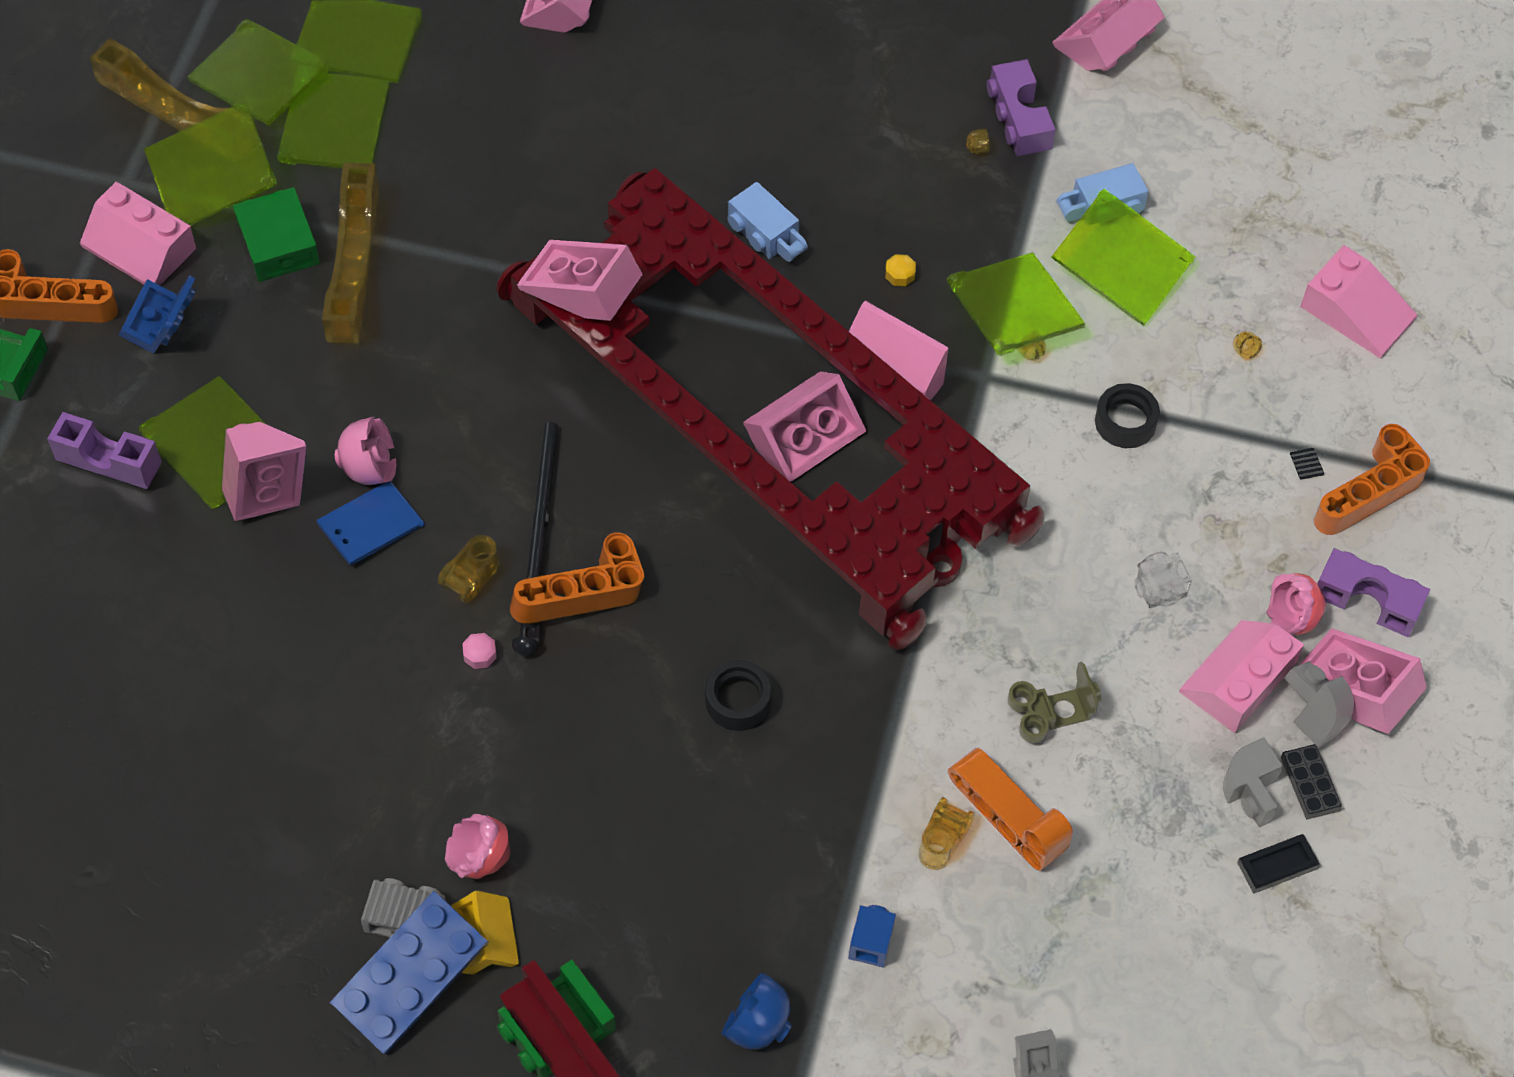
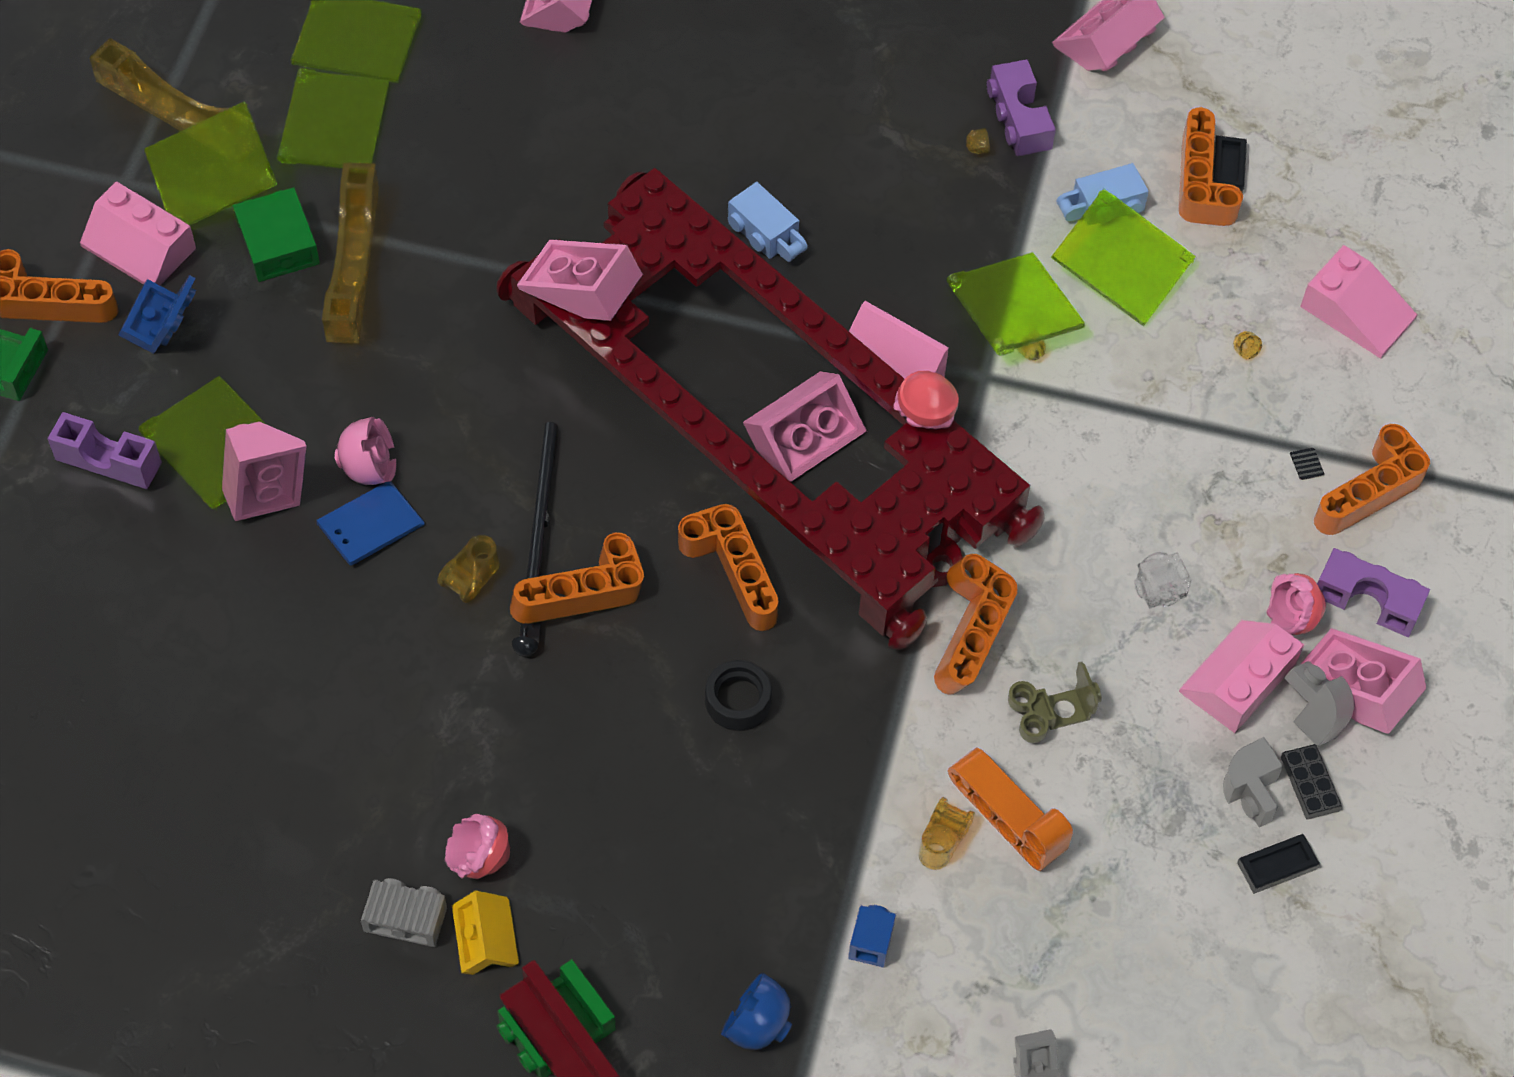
(260, 70): clear neon green piece -> none
(409, 972): plate -> none
(479, 650): bright pink tile -> none
(737, 567): none -> orange beam
(900, 270): yellow tile -> none
(927, 400): none -> coral hair
(971, 628): none -> orange beam
(1132, 395): black tyre -> none
(1198, 196): none -> orange beam
(1229, 161): none -> black tile

